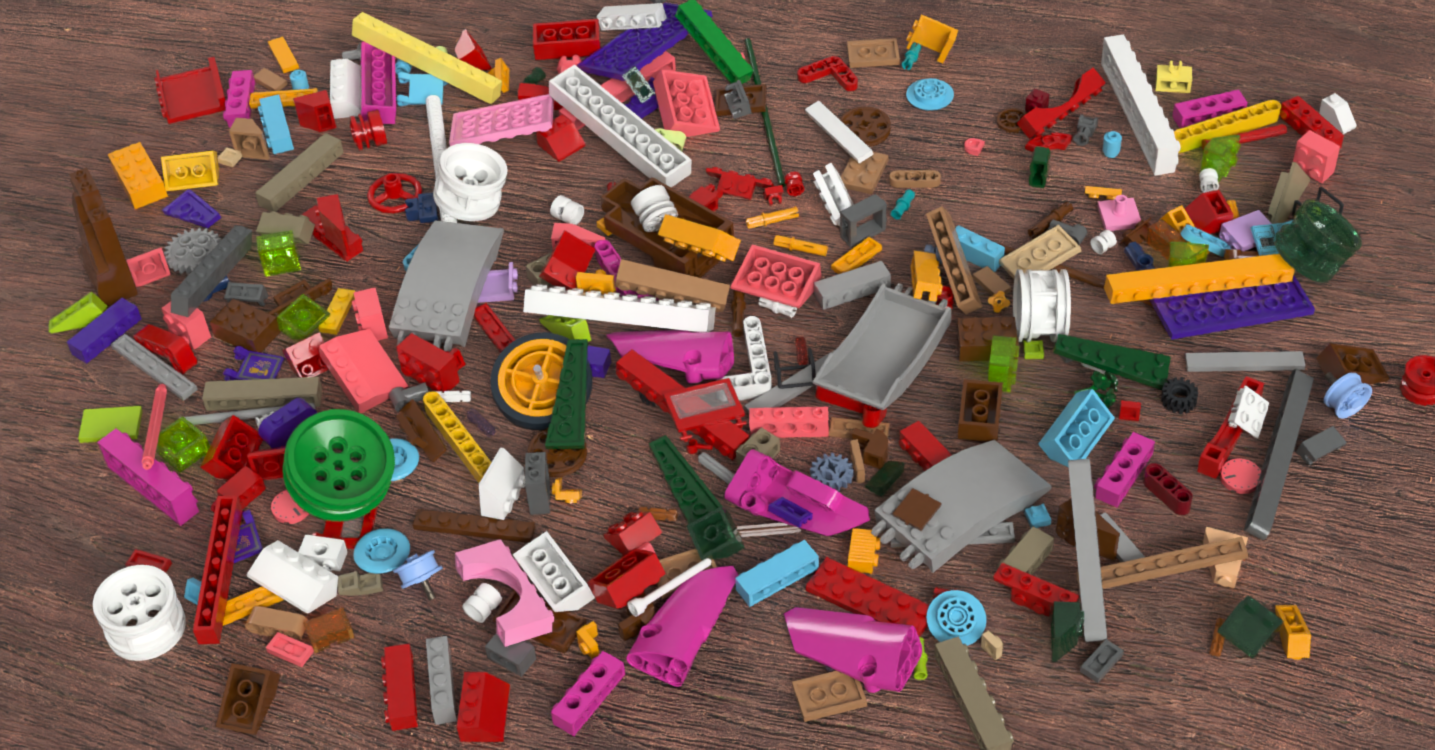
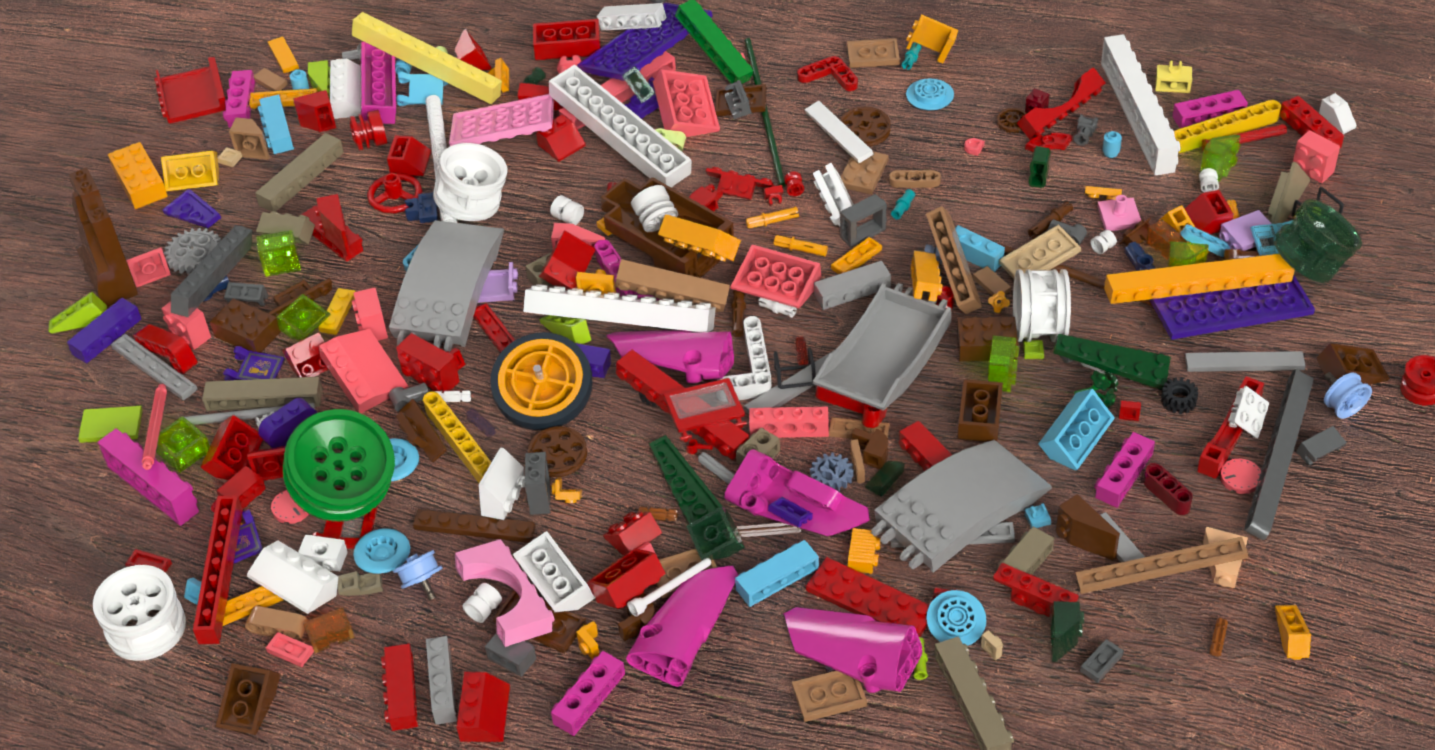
(320, 75): none -> lime slope
(408, 156): none -> red slope
(569, 411): dark green wing -> none
(917, 509): reddish brown piece -> none
(1087, 550): light grey beam -> none
(1250, 626): clear green slope -> none

